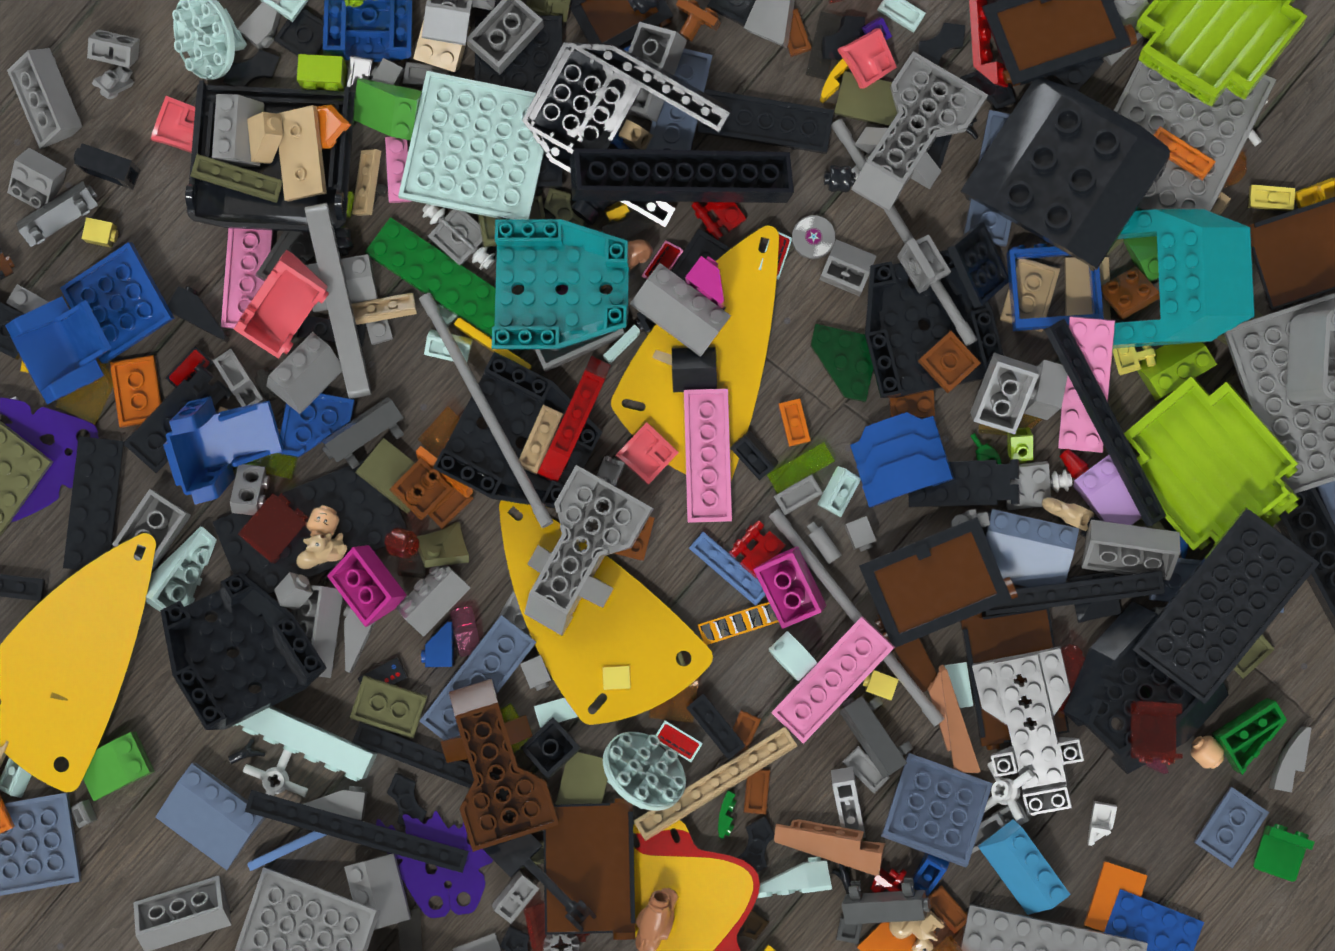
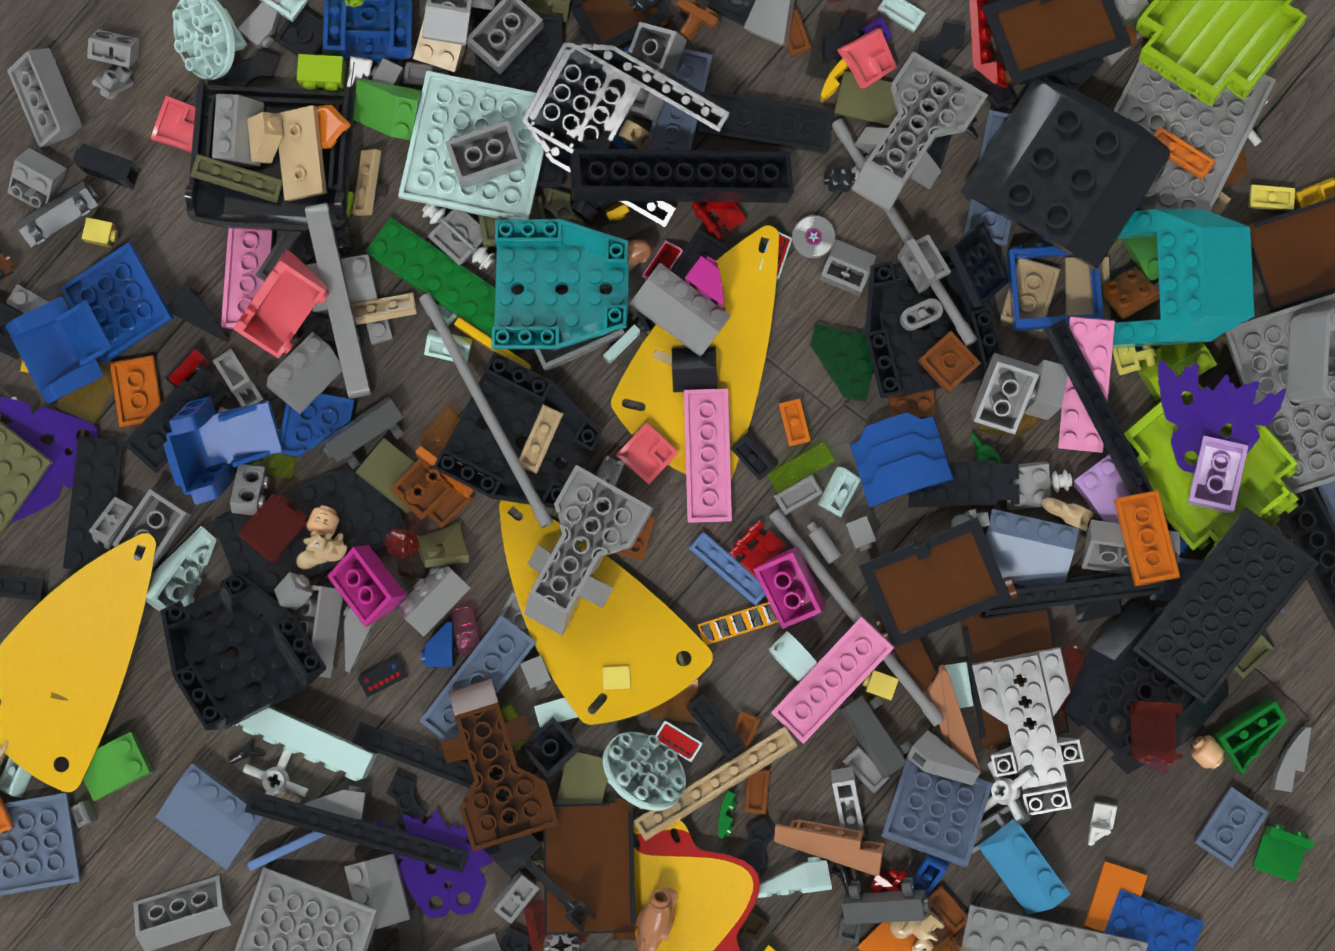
(111, 522): none -> light grey hinge
(388, 706): olive tile -> none
(396, 159): bright pink plate -> none
(484, 154): none -> light grey brick
(574, 419): red slope -> none
(920, 314): none -> light grey plate
(938, 759): none -> light grey slope
(1020, 445): lime brick -> none
(1074, 464): red cone -> none
(1146, 538): none -> orange tile
(1212, 411): none -> dark purple piece
(1217, 475): none -> lavender slope

